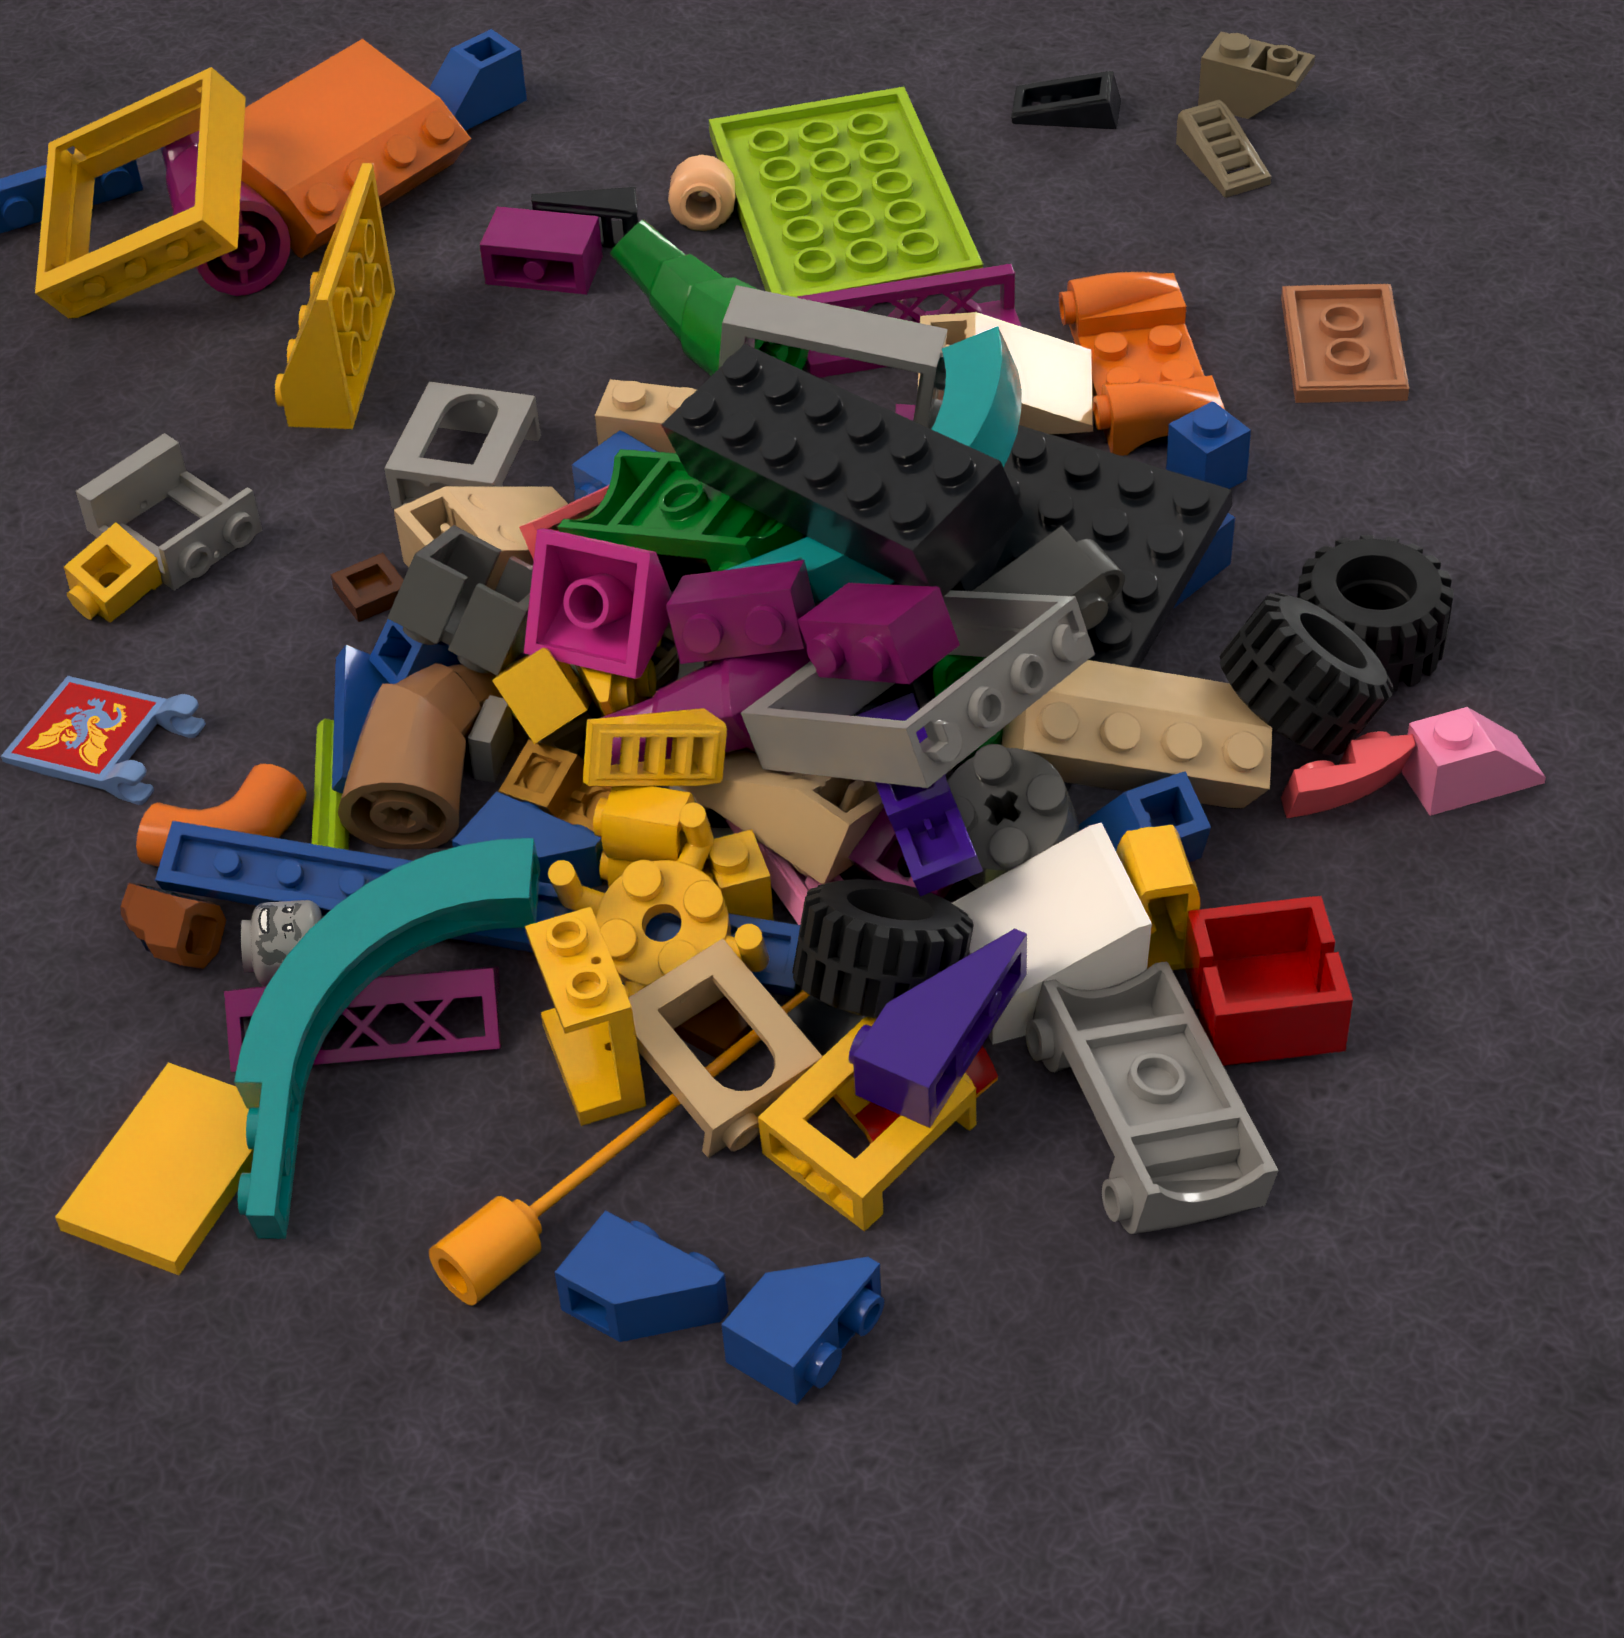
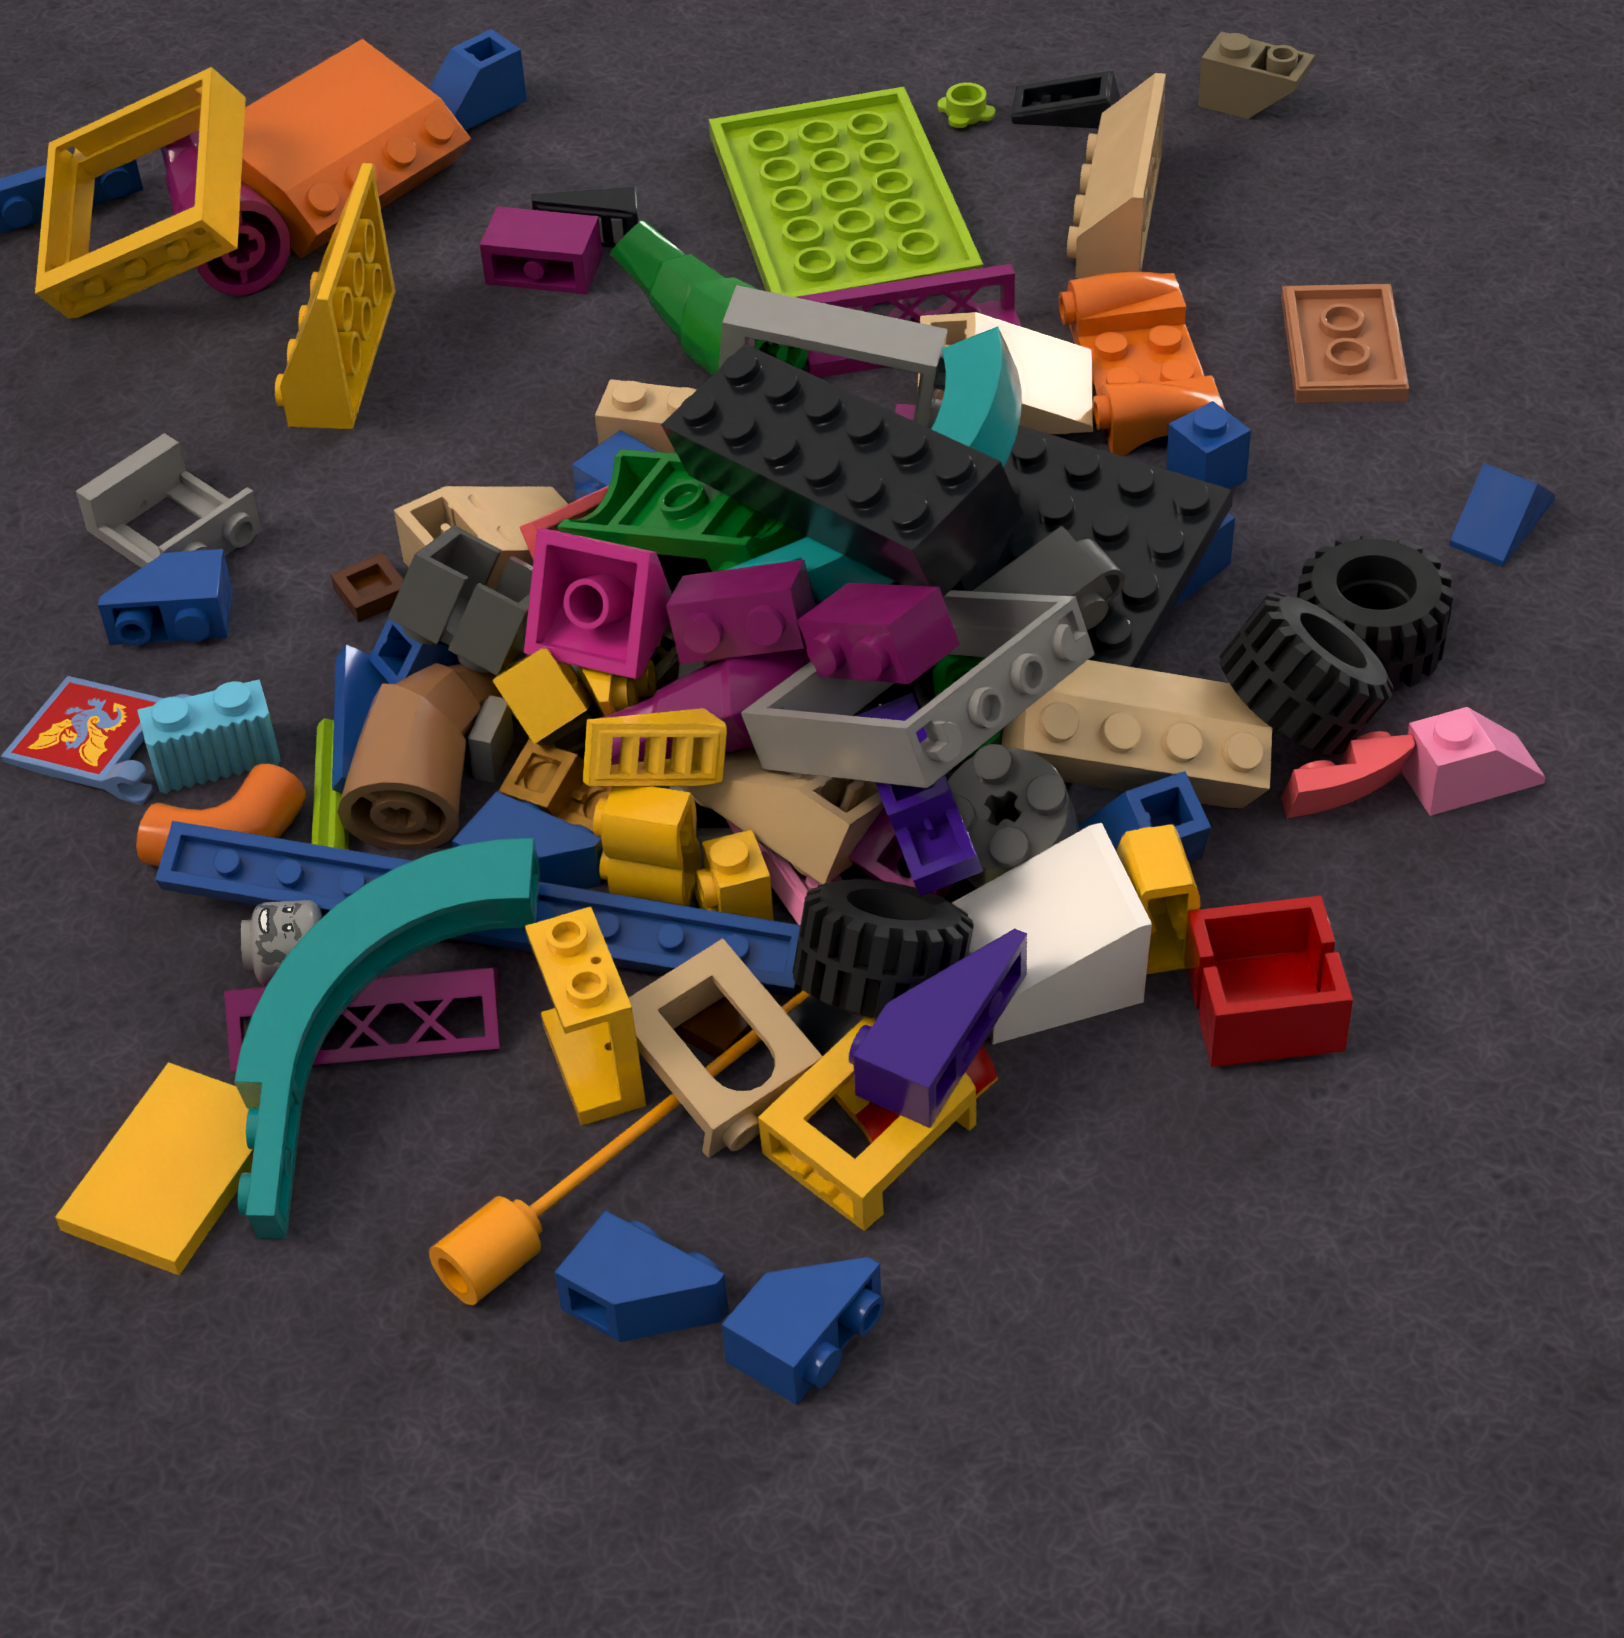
(116, 560): yellow brick -> none
(170, 600): none -> blue slope
(174, 924): dark orange rock -> none
(208, 735): none -> medium azure brick
(502, 415): light grey panel -> none
(659, 888): yellow plate -> none
(702, 193): light nougat head -> none
(966, 105): none -> lime plate
(1119, 184): none -> tan slope
(1159, 1098): light grey piece -> none
(1219, 145): dark tan slope -> none
(1499, 514): none -> blue slope

